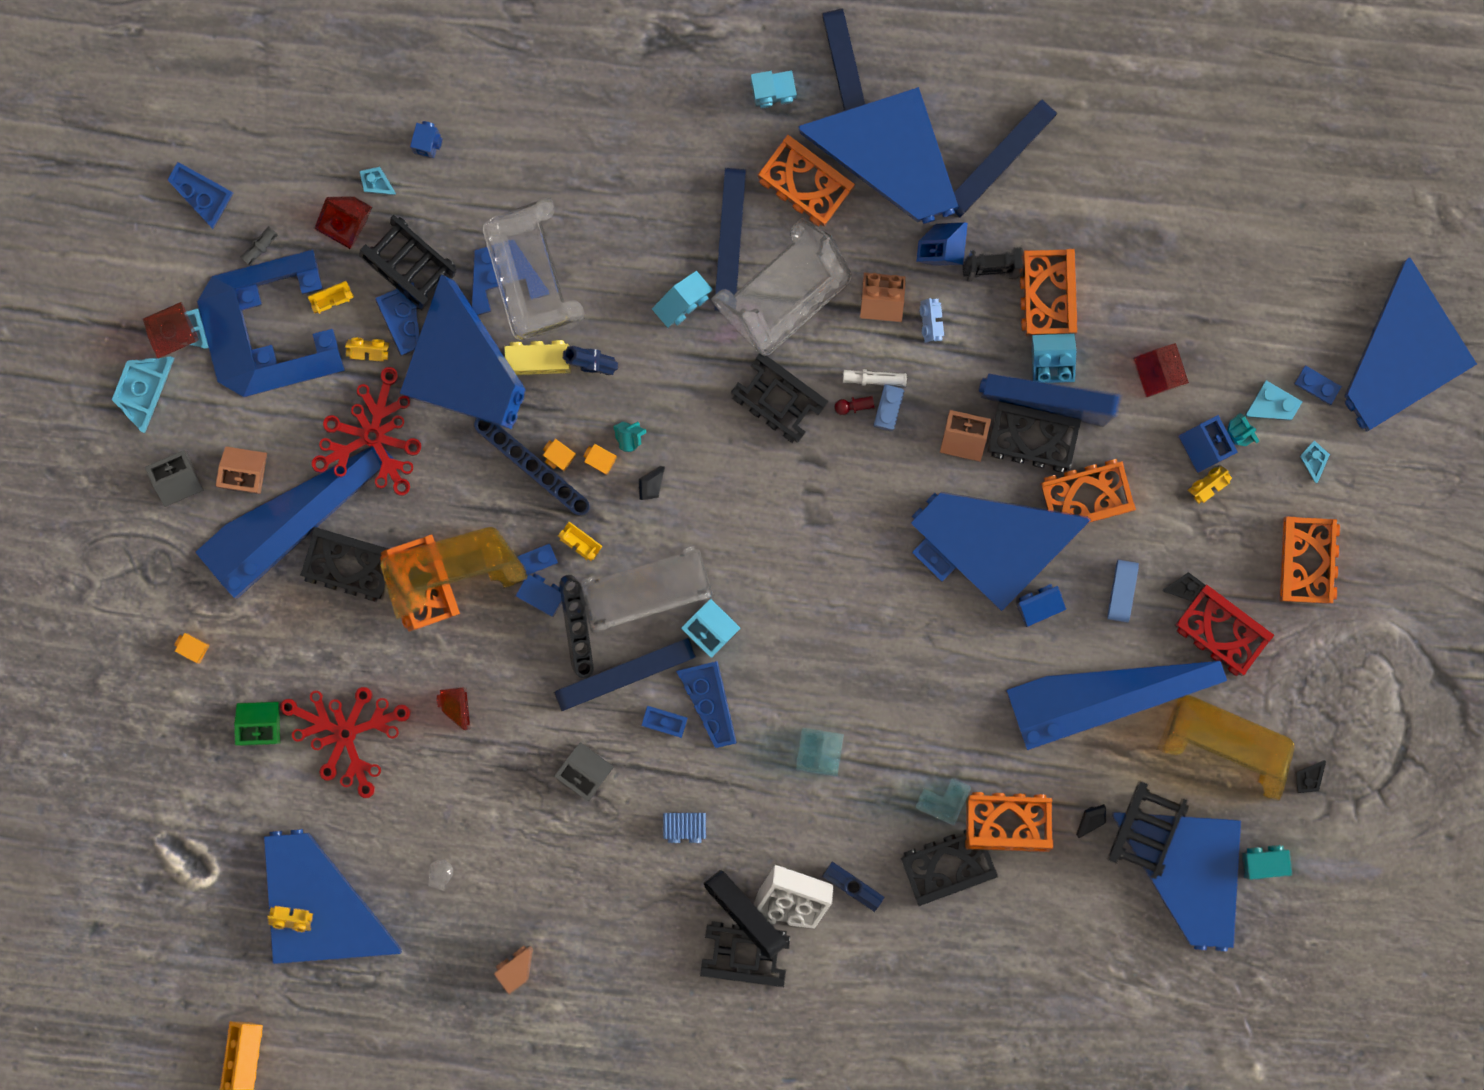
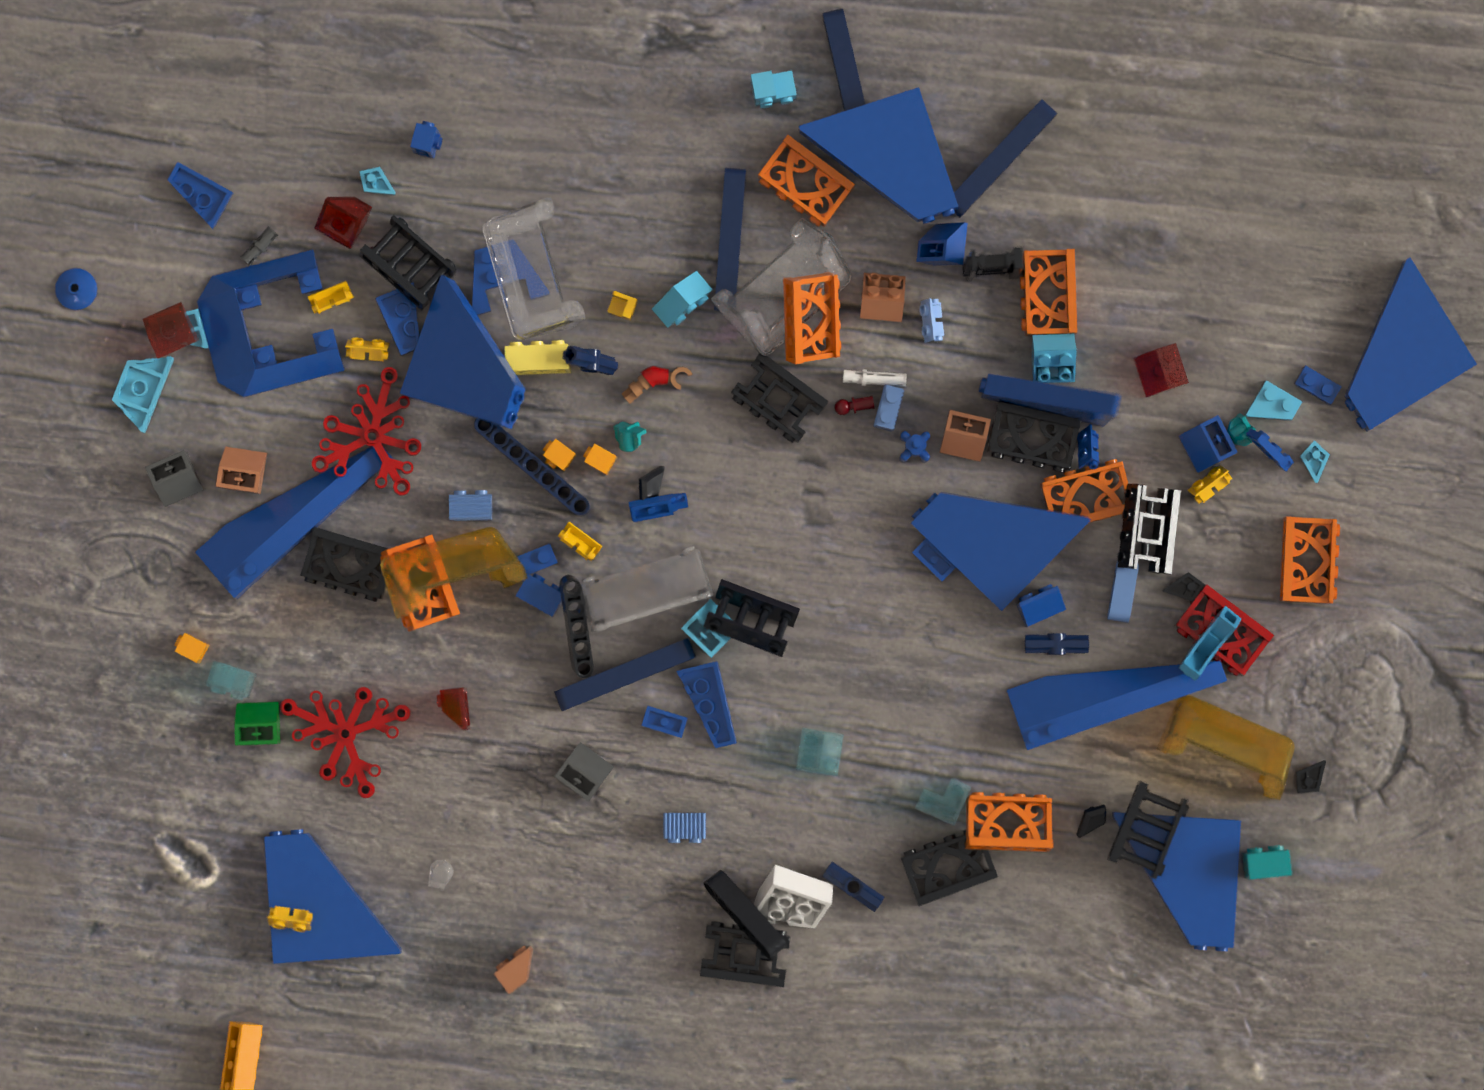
(86, 289): none -> blue dish
(230, 679): none -> clear light blue brick
(470, 507): none -> medium blue brick
(622, 305): none -> yellow panel
(651, 377): none -> piece
(657, 506): none -> blue hinge
(756, 603): none -> black fence
(793, 313): none -> orange fence
(915, 446): none -> blue plant
(1057, 644): none -> dark blue piece
(1087, 443): none -> blue hinge
(1163, 529): none -> black fence
(1209, 643): none -> dark azure arch
(1271, 450): none -> blue hinge

